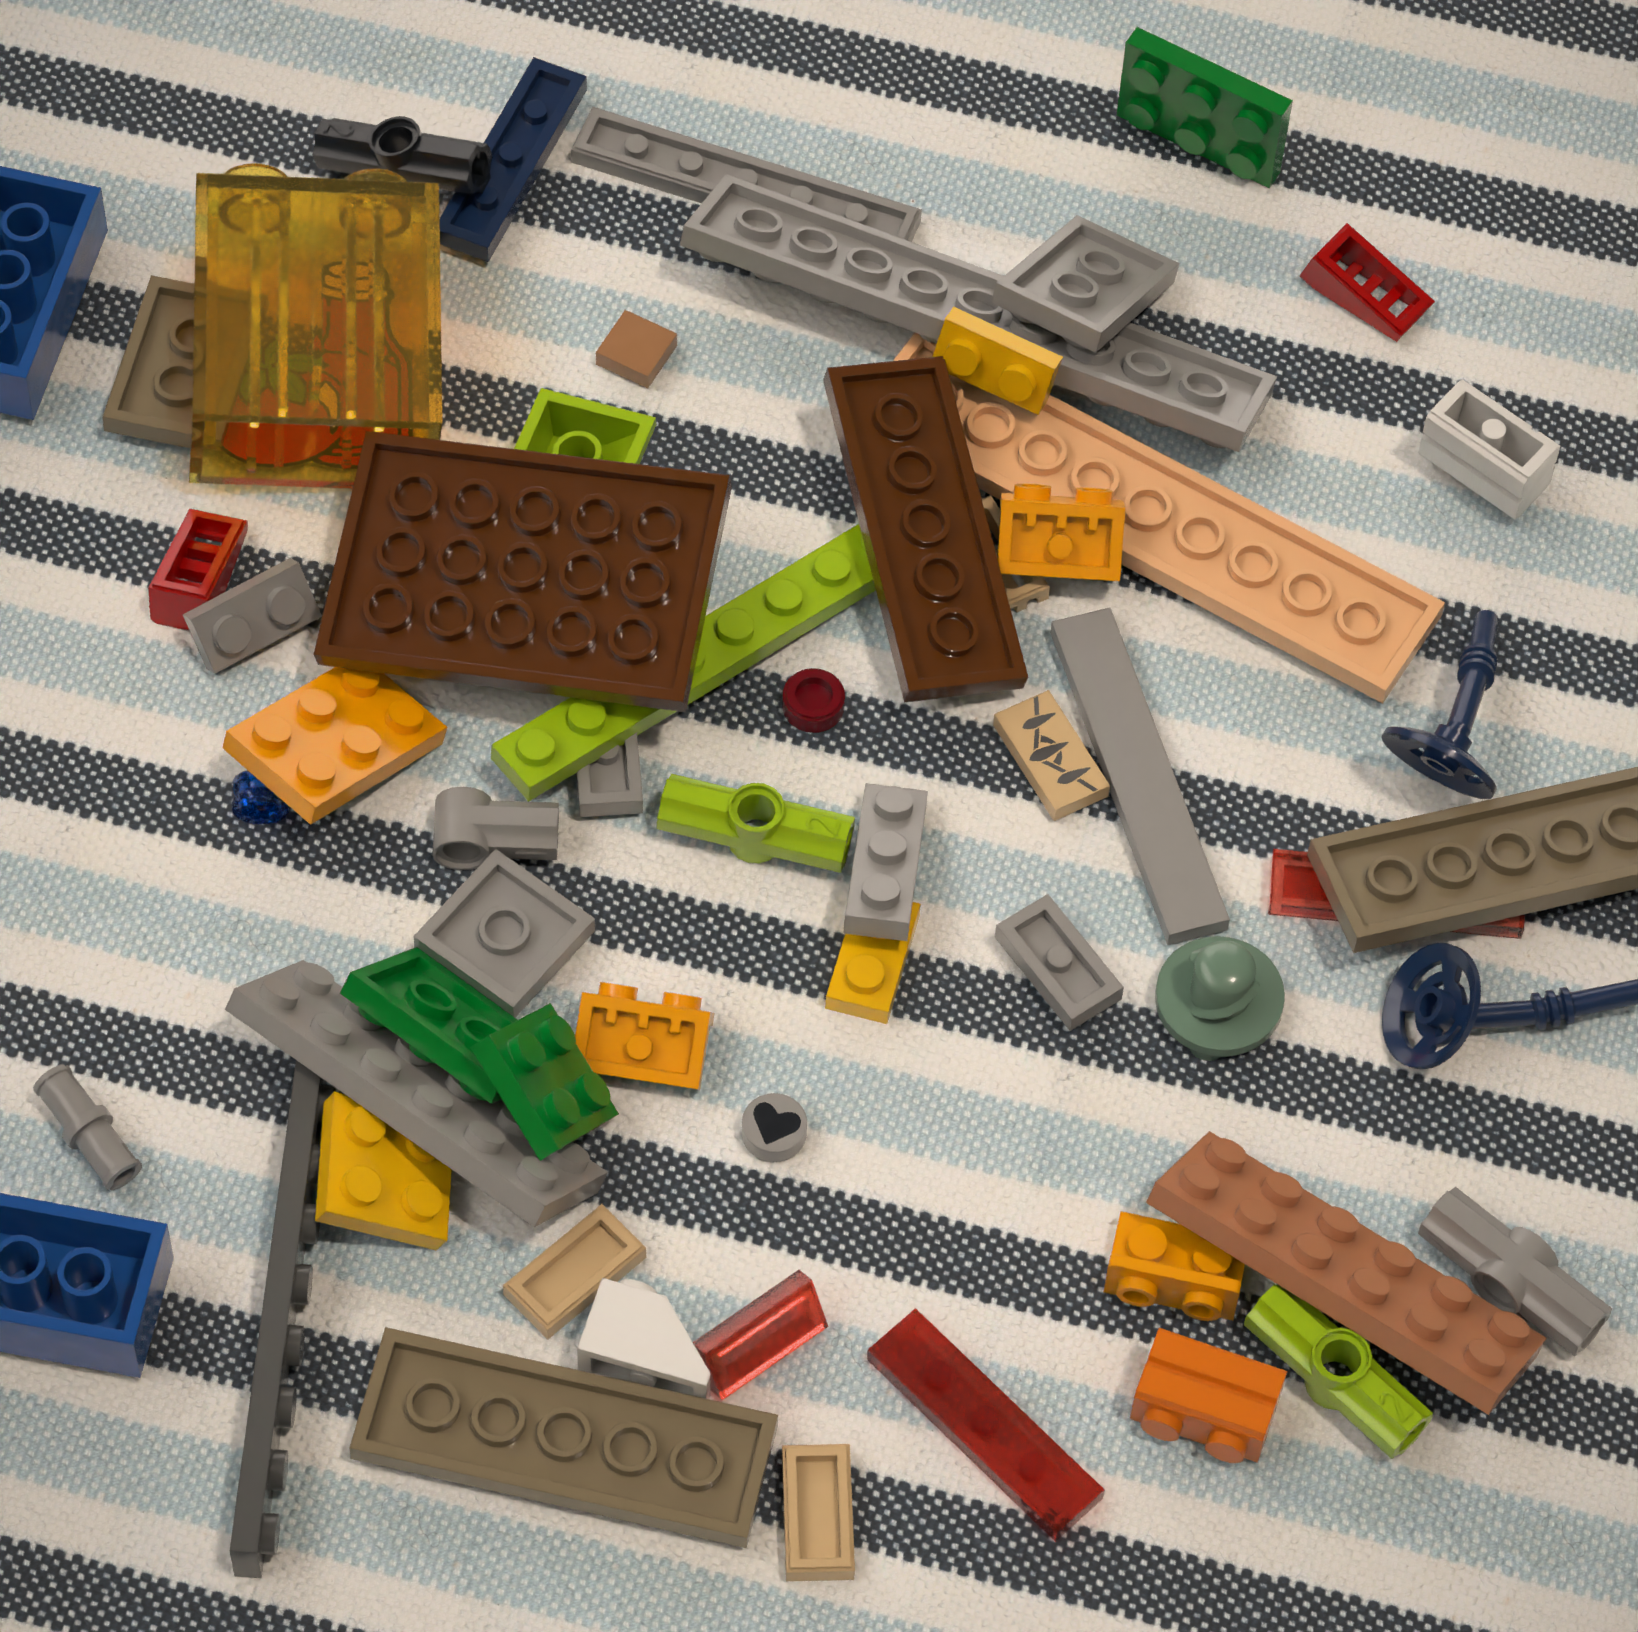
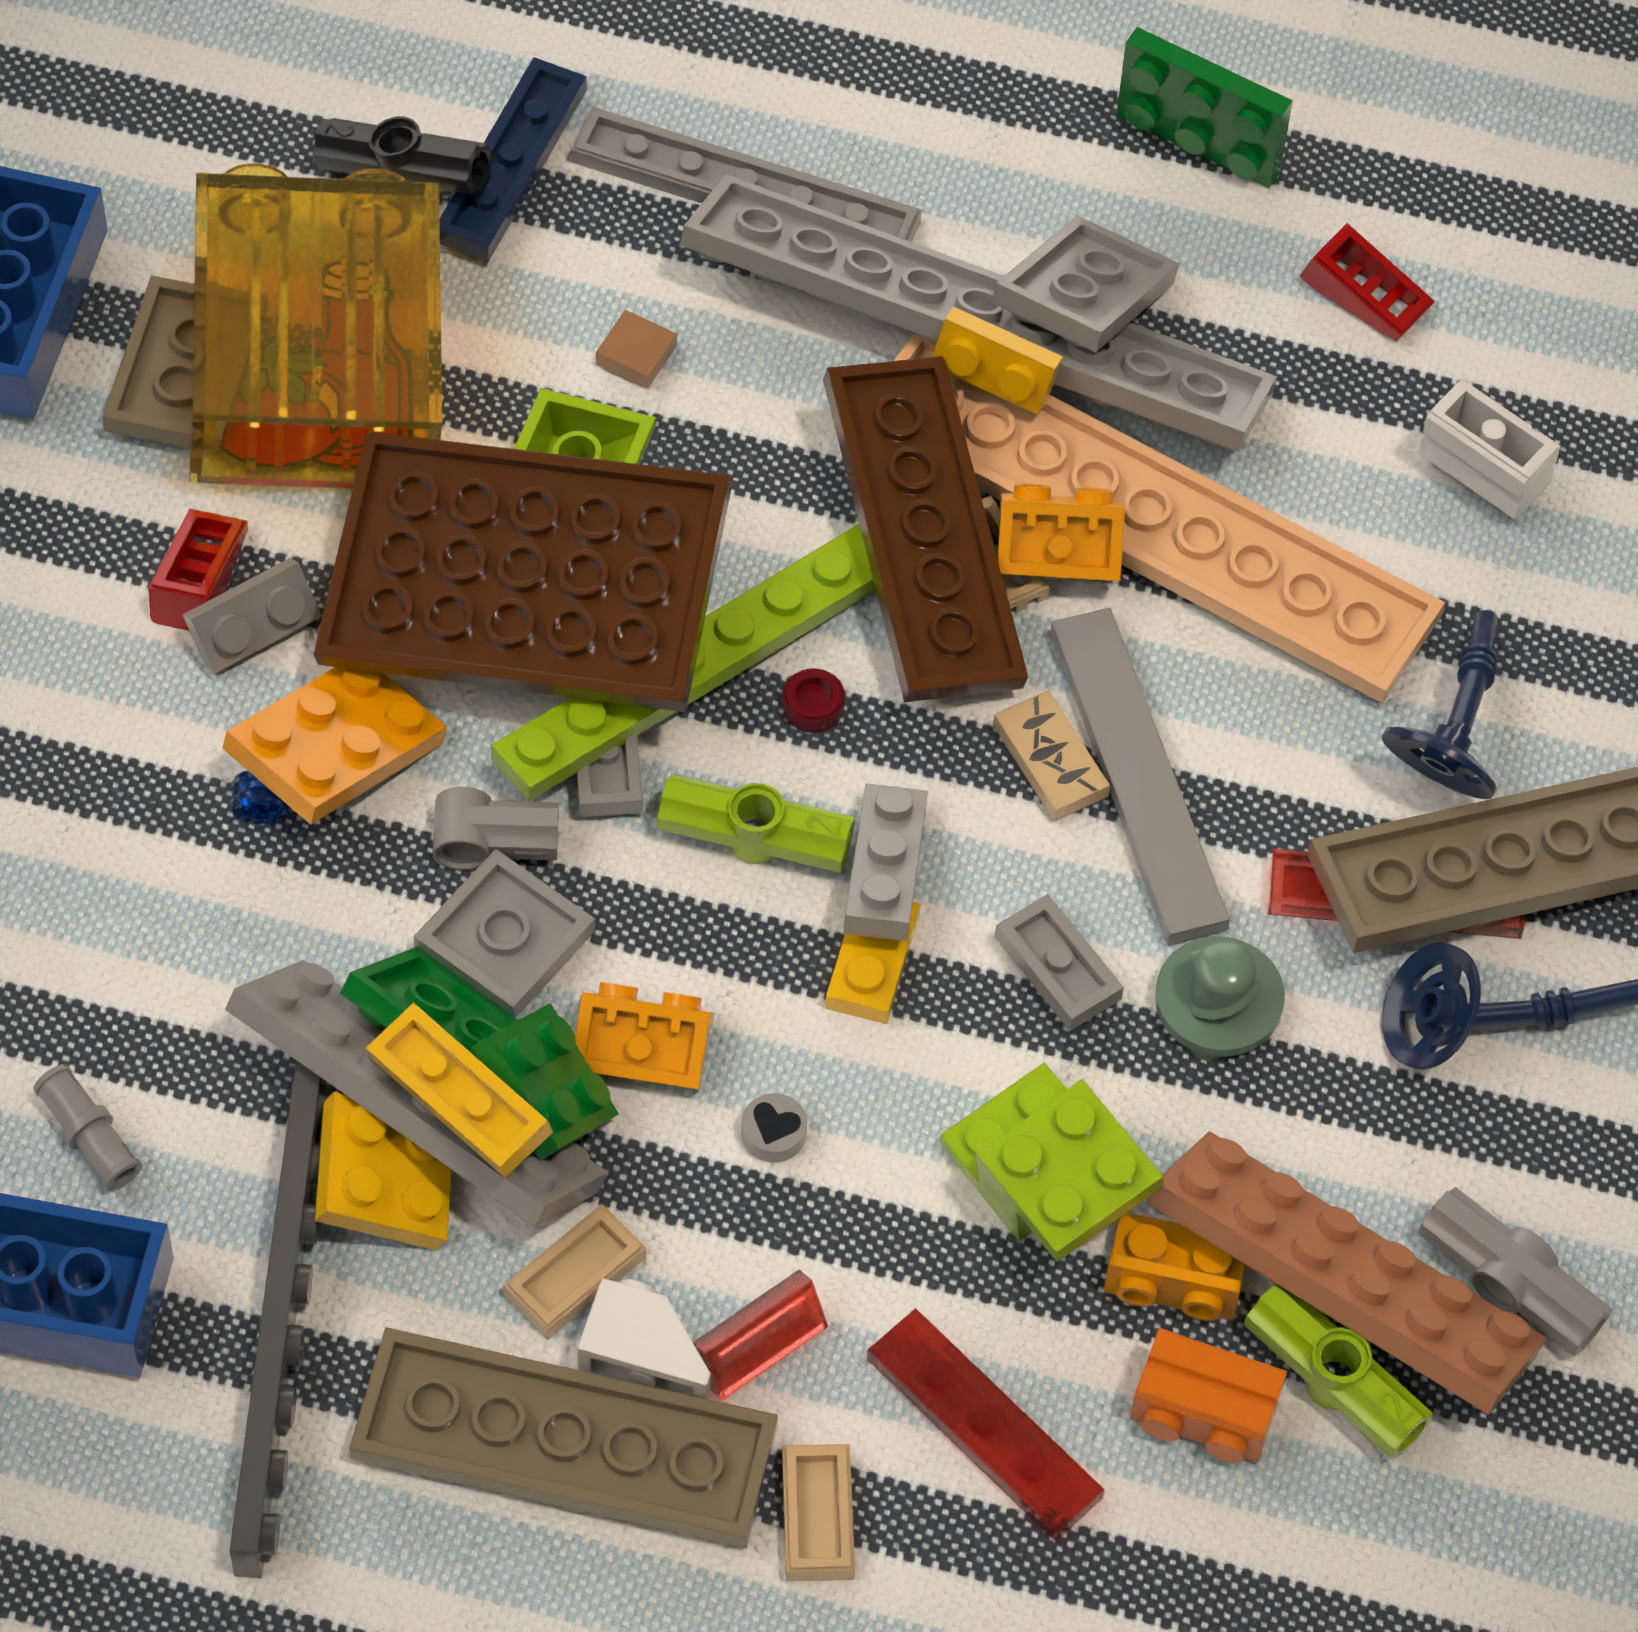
(459, 1090): none -> yellow plate
(1051, 1161): none -> lime bracket

